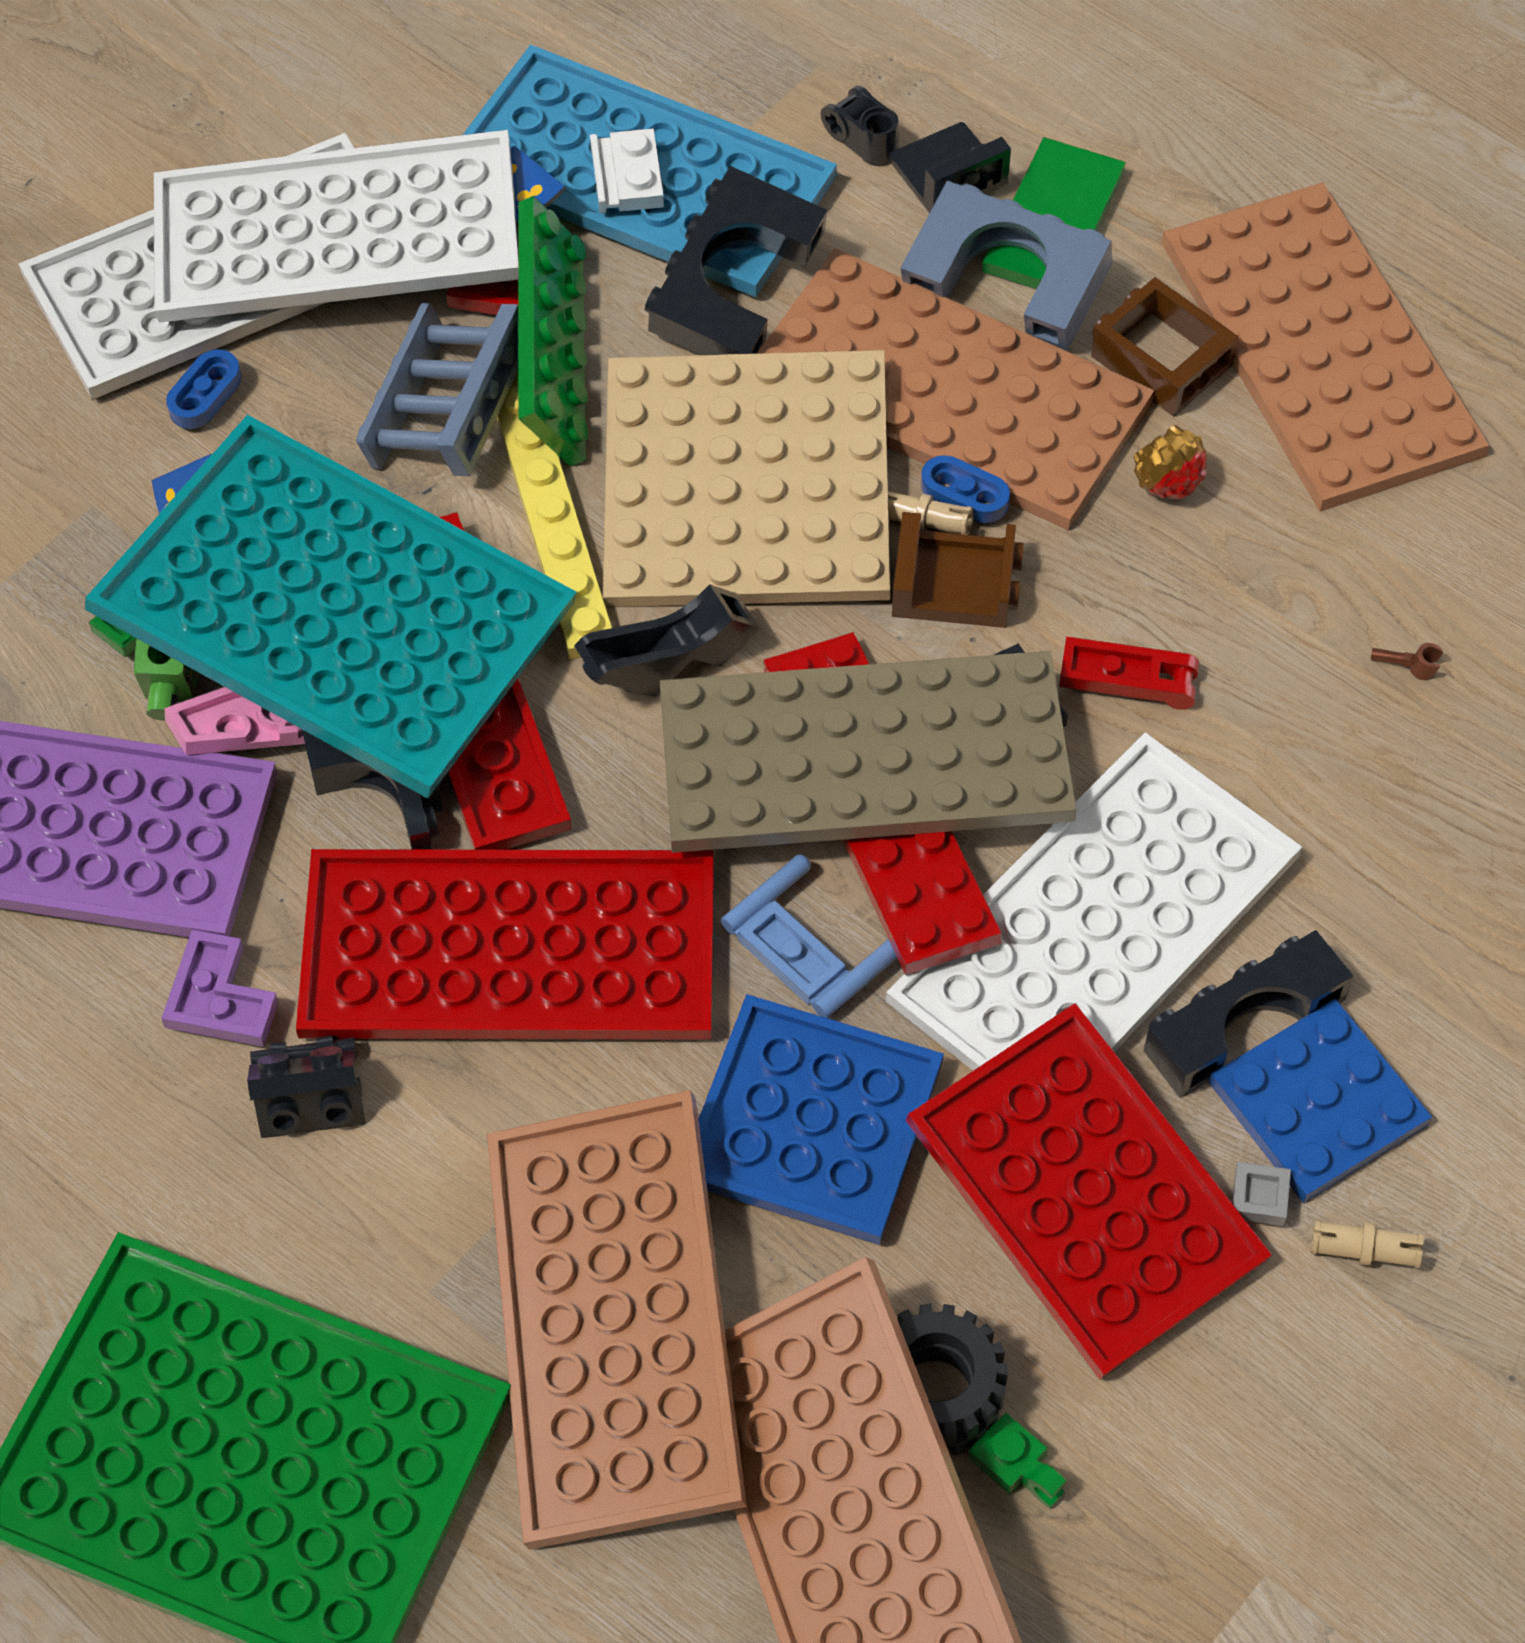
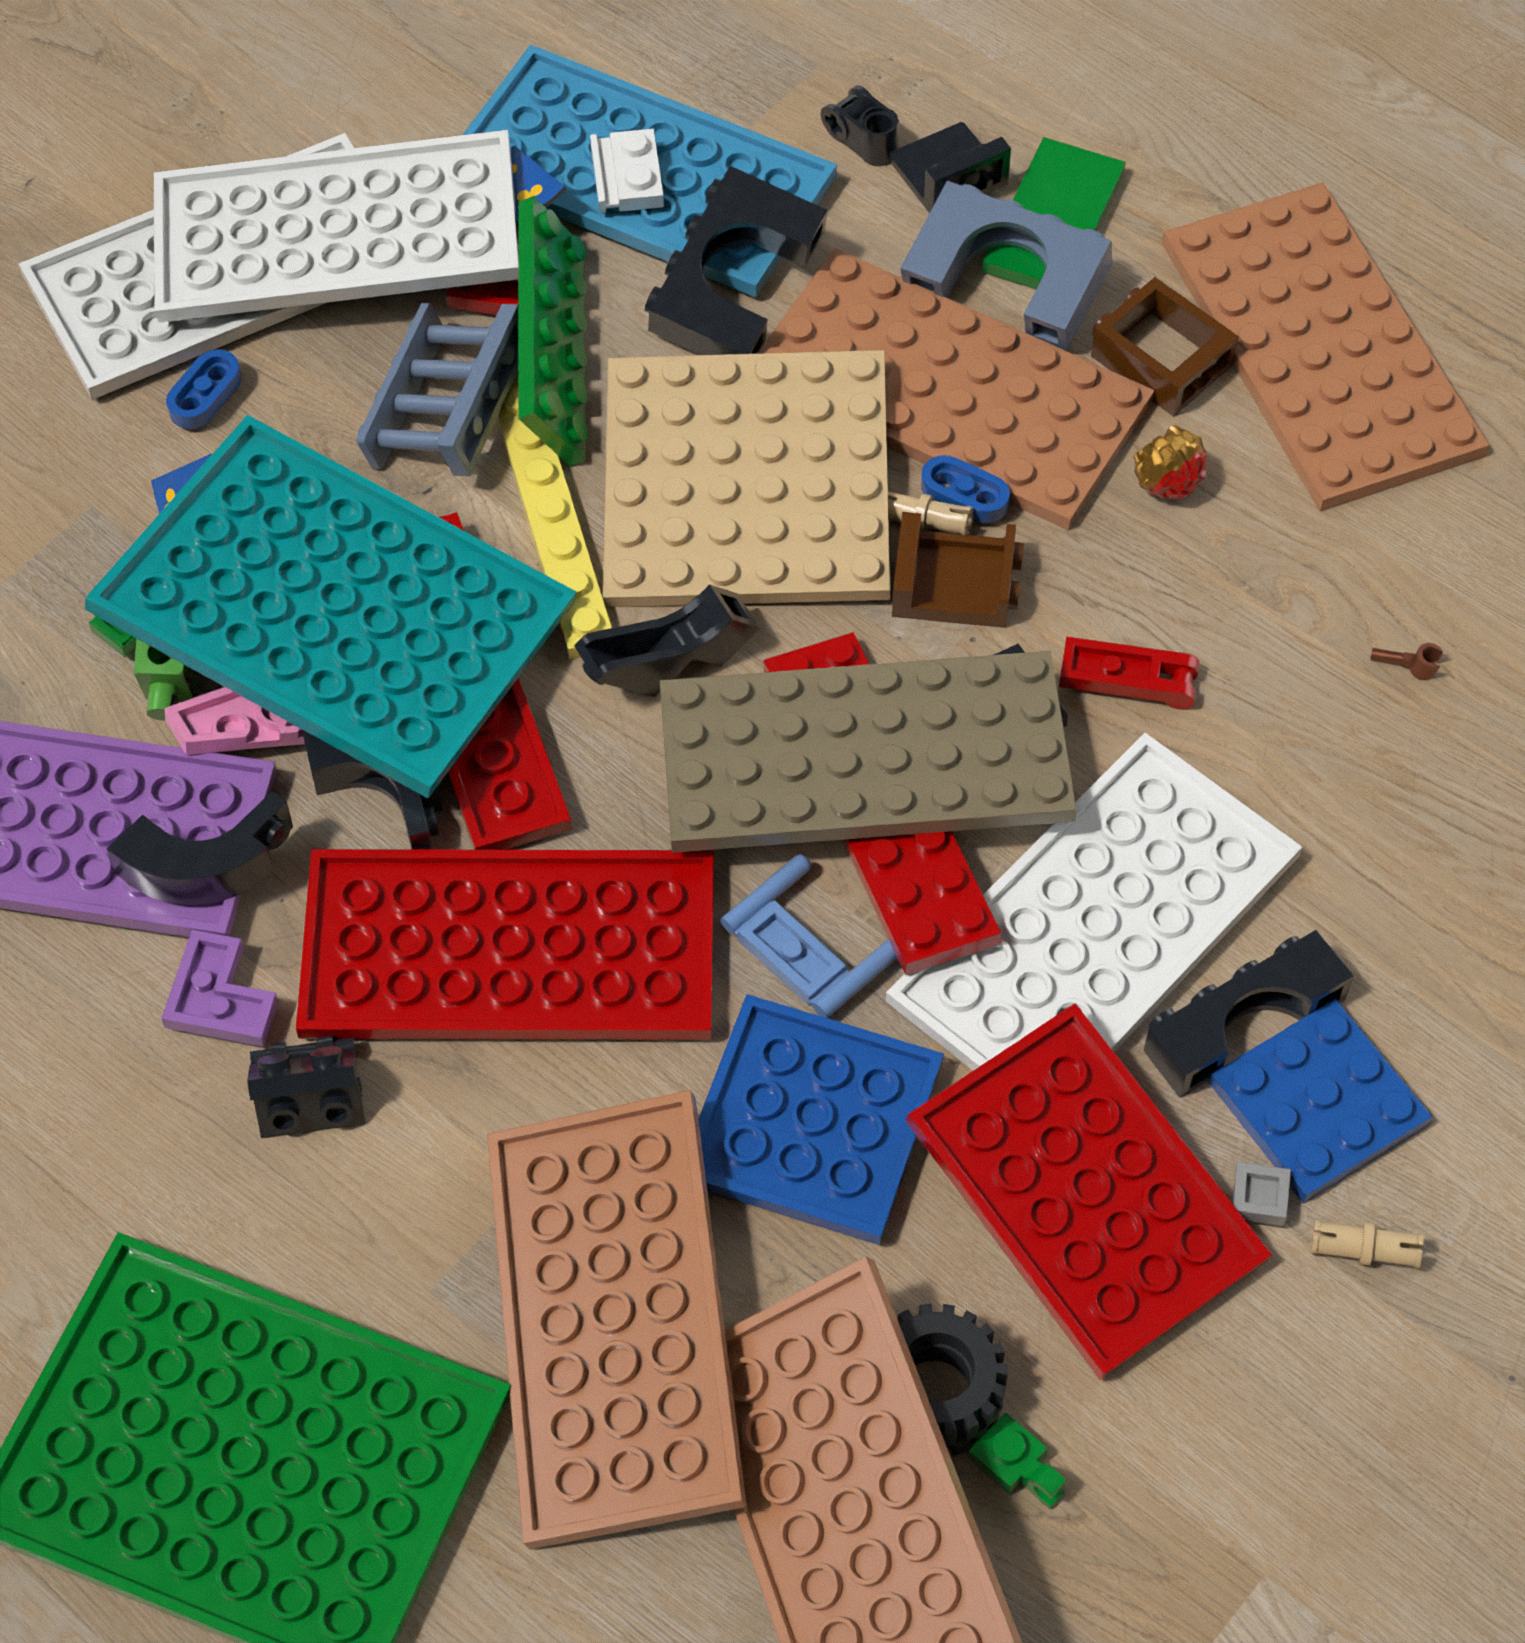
(205, 869): none -> black arch

